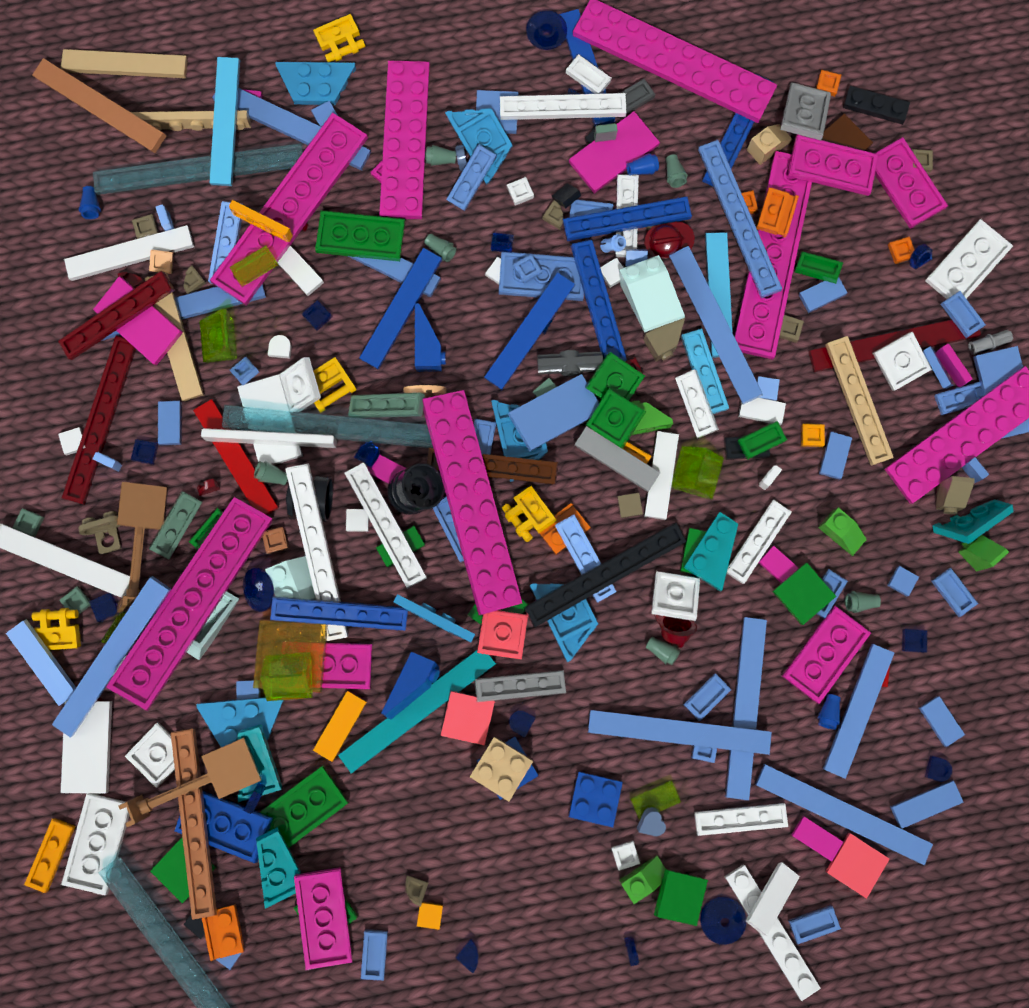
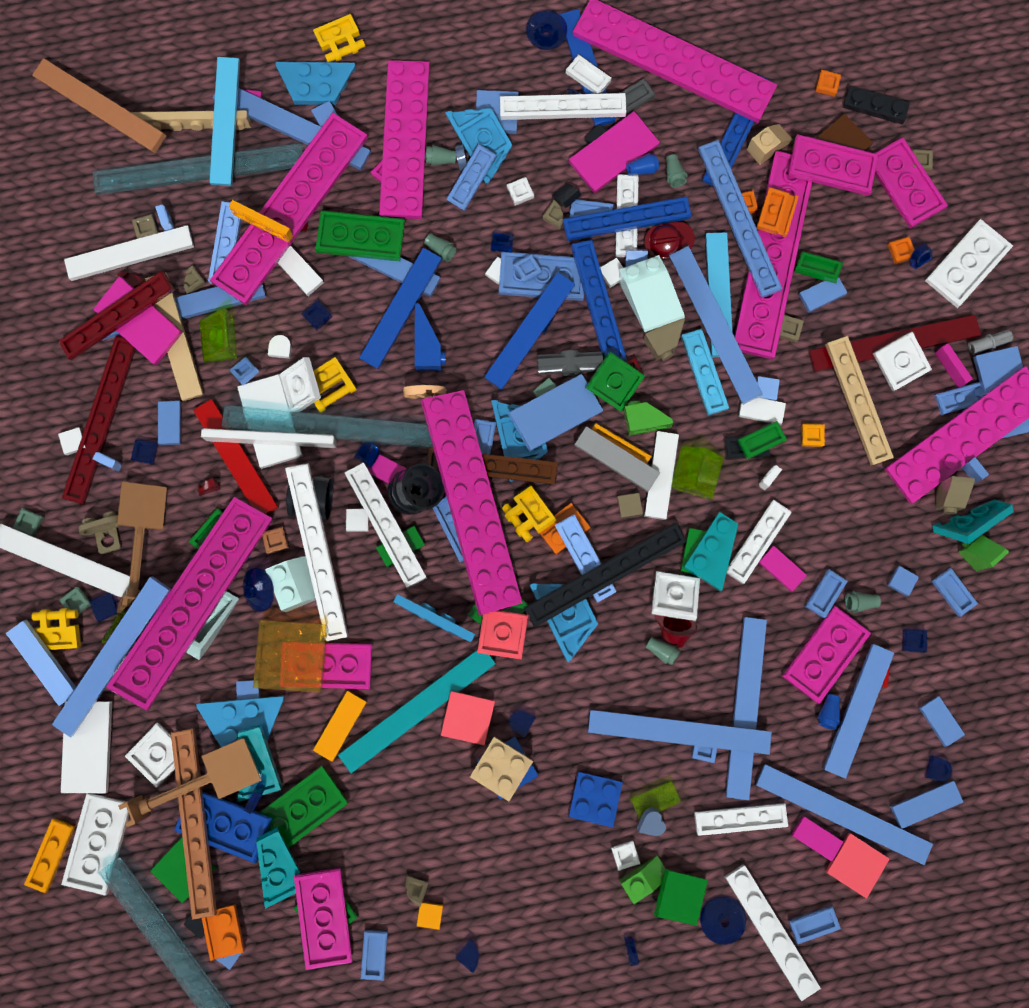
(89, 203): blue cone -> none
(124, 63): tan tile -> none
(161, 261): light nougat tile -> none
(175, 525): sand green tile -> none
(254, 266): clear neon green tile -> none
(269, 473): sand green cone -> none
(287, 676): clear neon green slope -> none
(338, 613): blue tile -> none
(386, 405): sand green tile -> none
(413, 681): blue slope -> none
(520, 686): light grey tile -> none
(605, 132): tile -> none
(615, 243): light blue pin -> none
(615, 418): green tile -> none
(696, 403): white tile -> none
(707, 697): medium blue tile -> none
(772, 899): white tile -> none
(804, 593): green tile -> none
(805, 111): light grey tile -> none
(835, 455): medium blue tile -> none
(843, 531): bright green slope -> none
(937, 367): medium blue tile -> none
(963, 314): medium blue tile -> none

